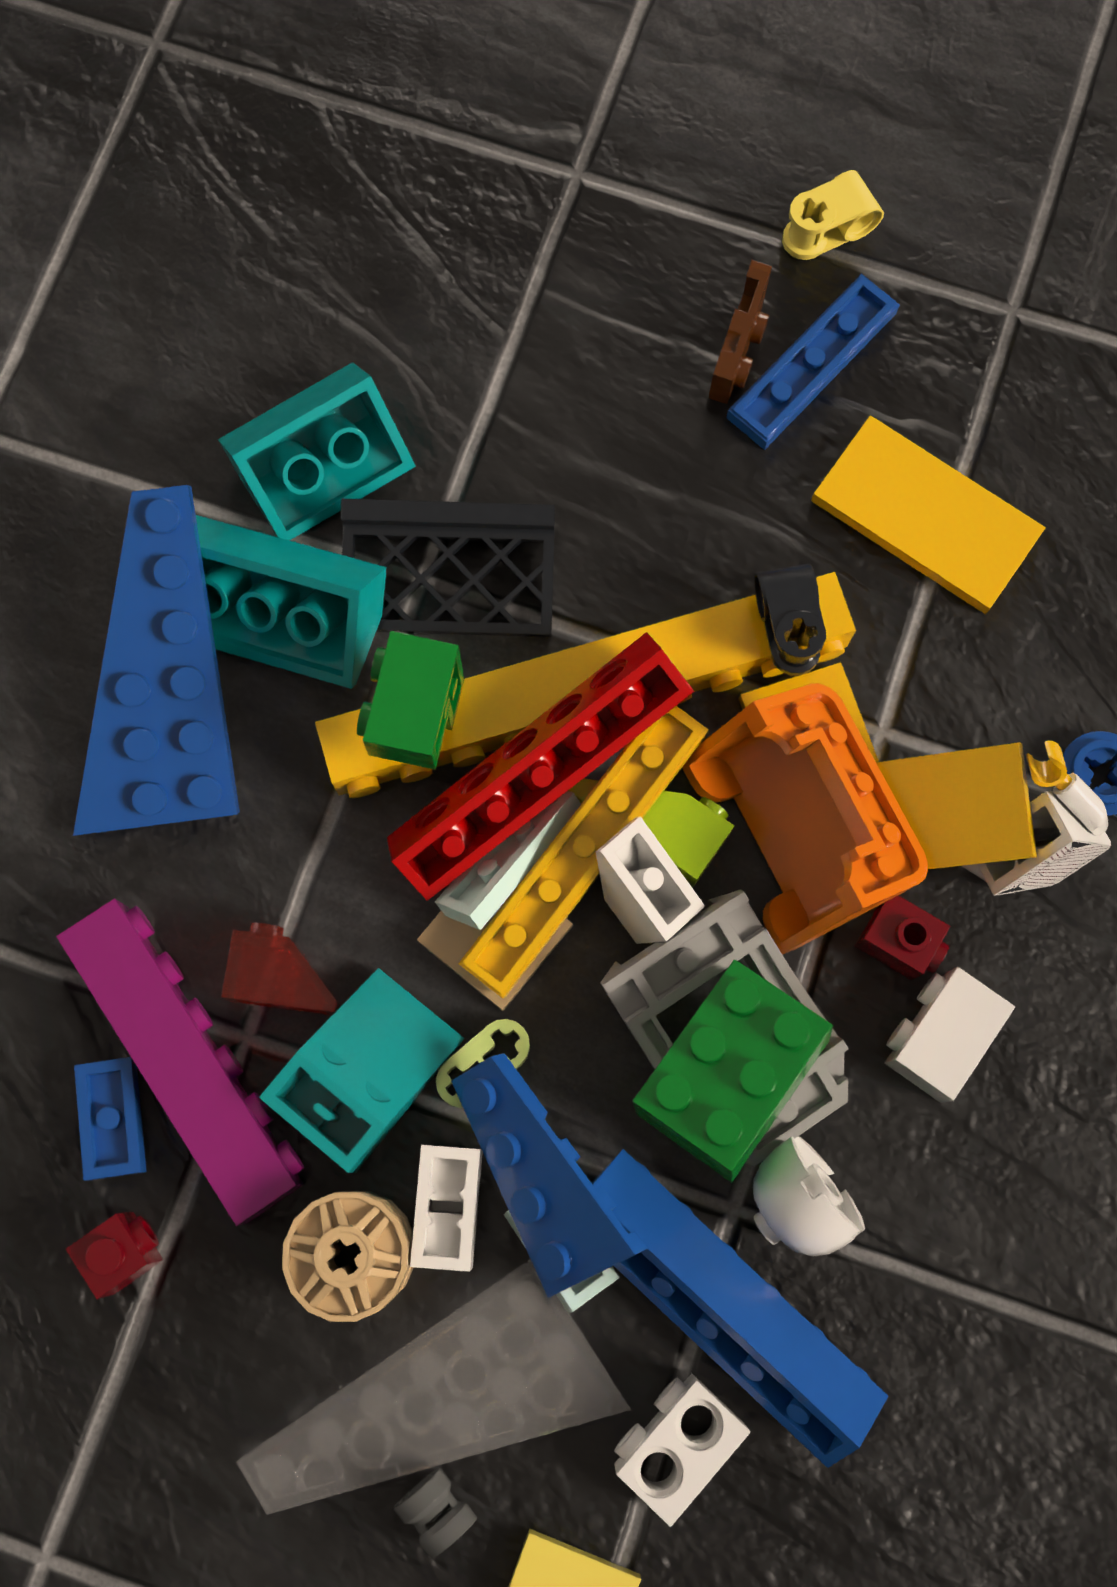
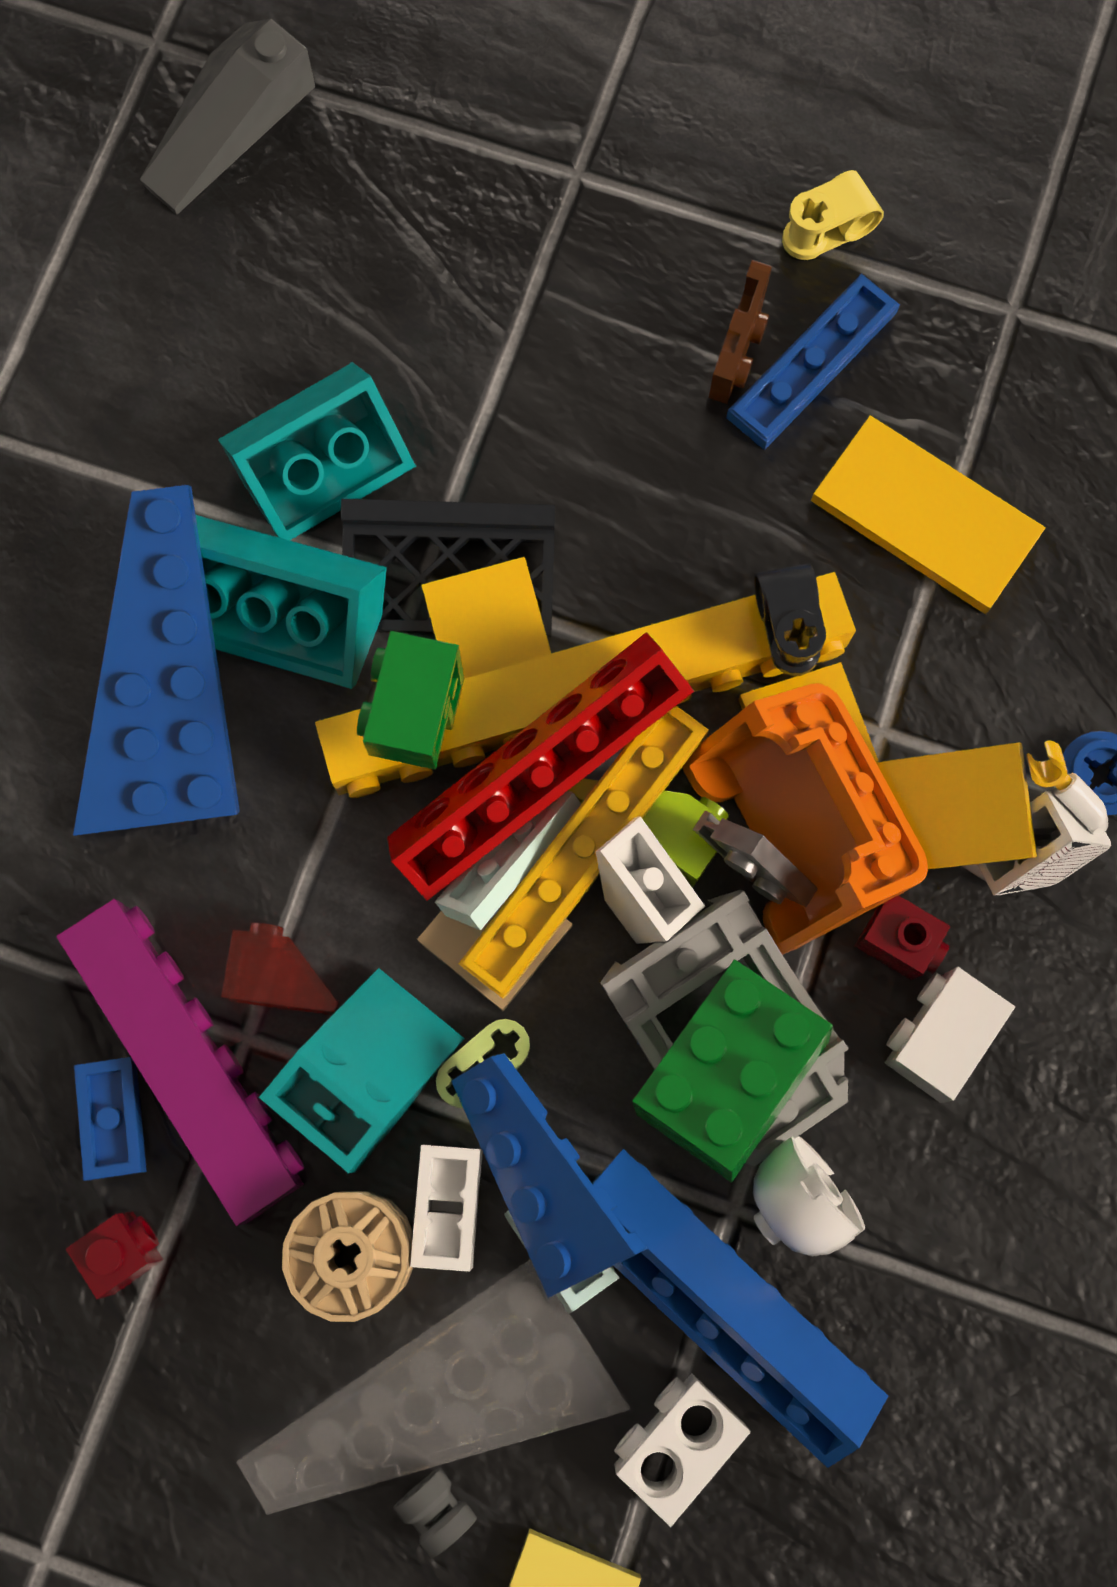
(230, 106): none -> dark grey wedge
(489, 616): none -> yellow tile
(756, 860): none -> flat silver plate

